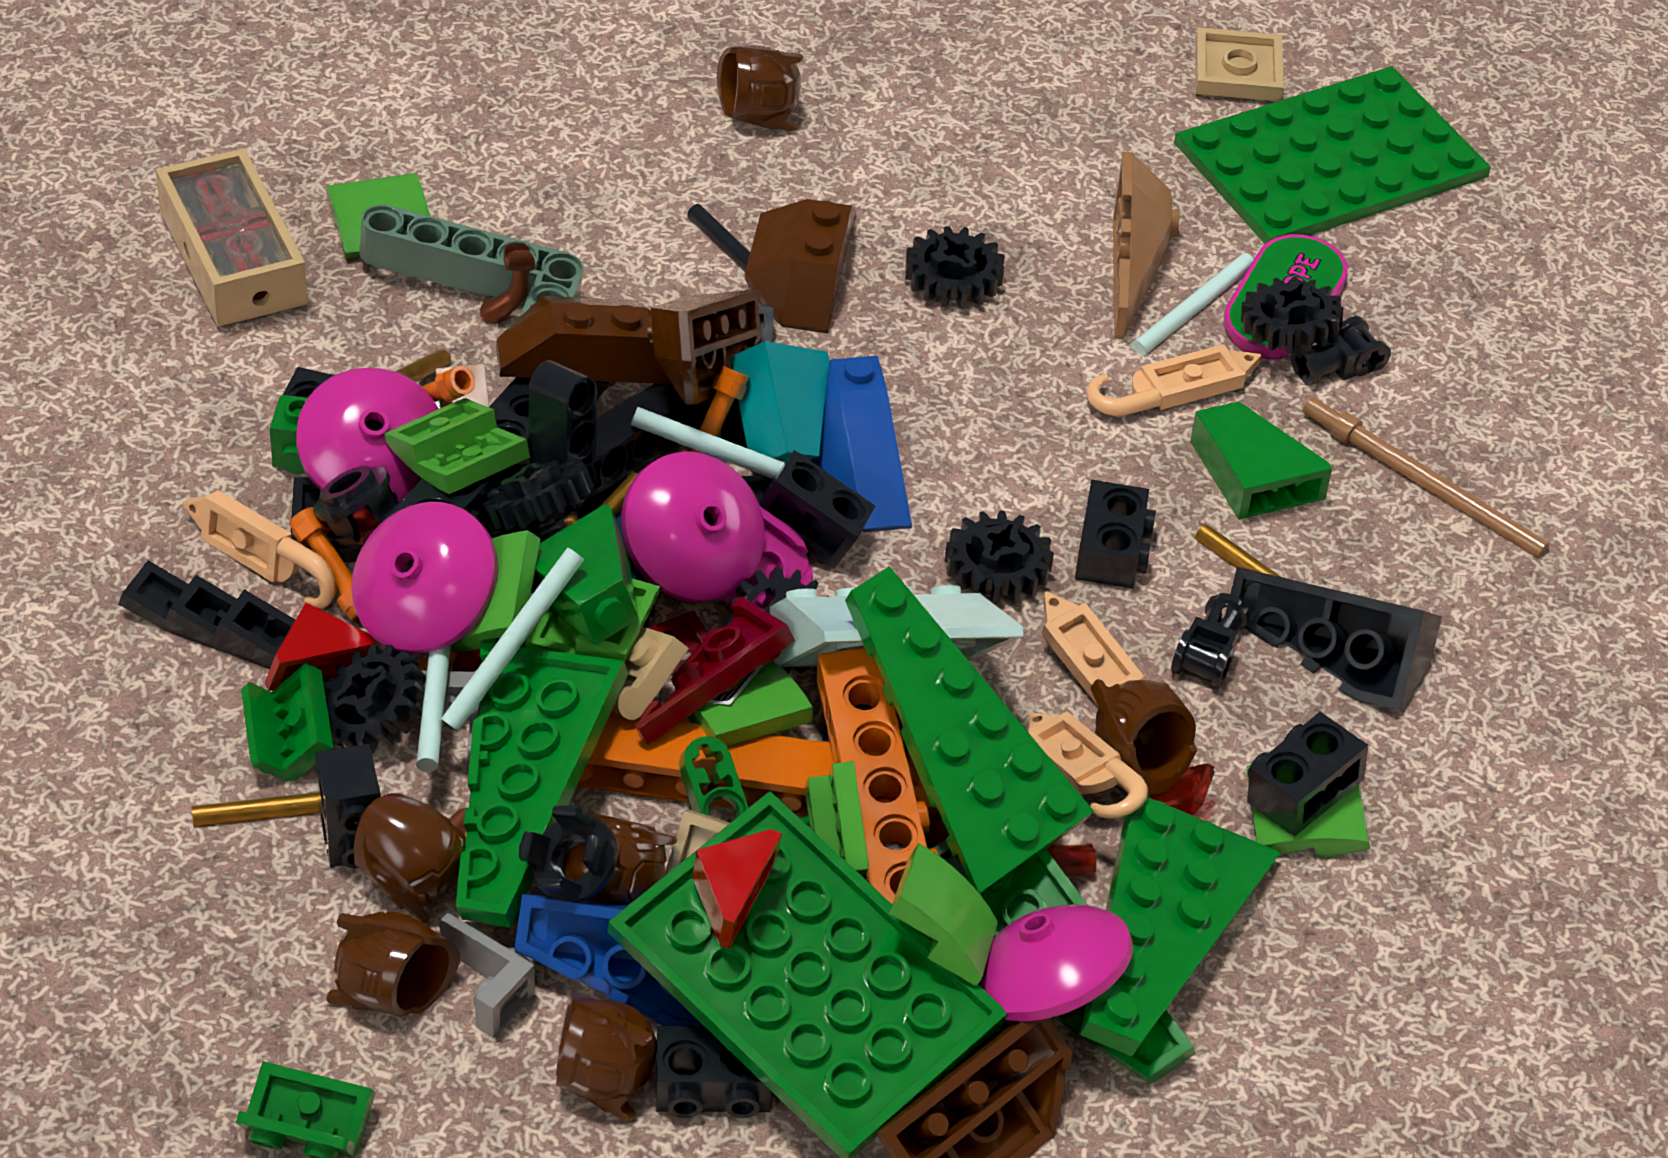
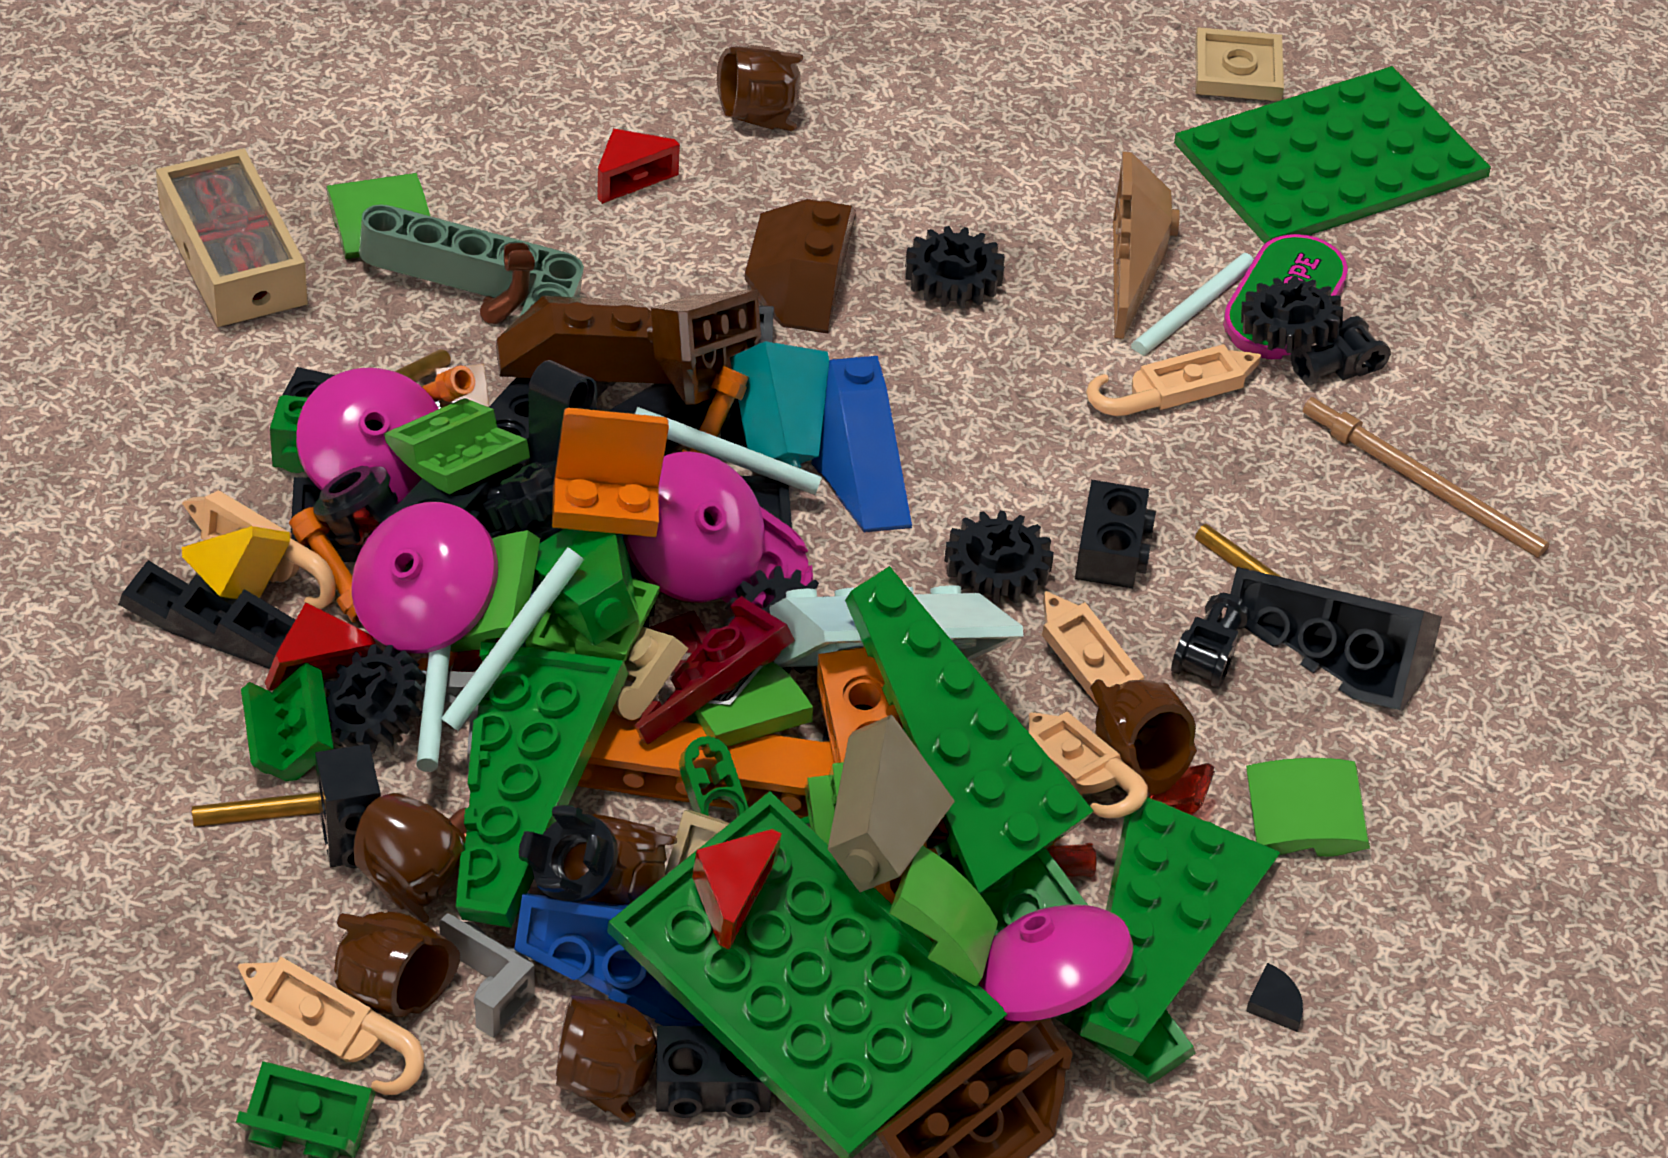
(238, 559): none -> yellow slope
(330, 1018): none -> light nougat plate
(609, 472): none -> orange bracket
(634, 163): none -> red slope
(719, 235): black bar -> none
(817, 508): black brick -> none
(884, 804): none -> dark tan slope
(1256, 461): green slope -> none
(1277, 999): none -> black tile
(1306, 773): black brick -> none

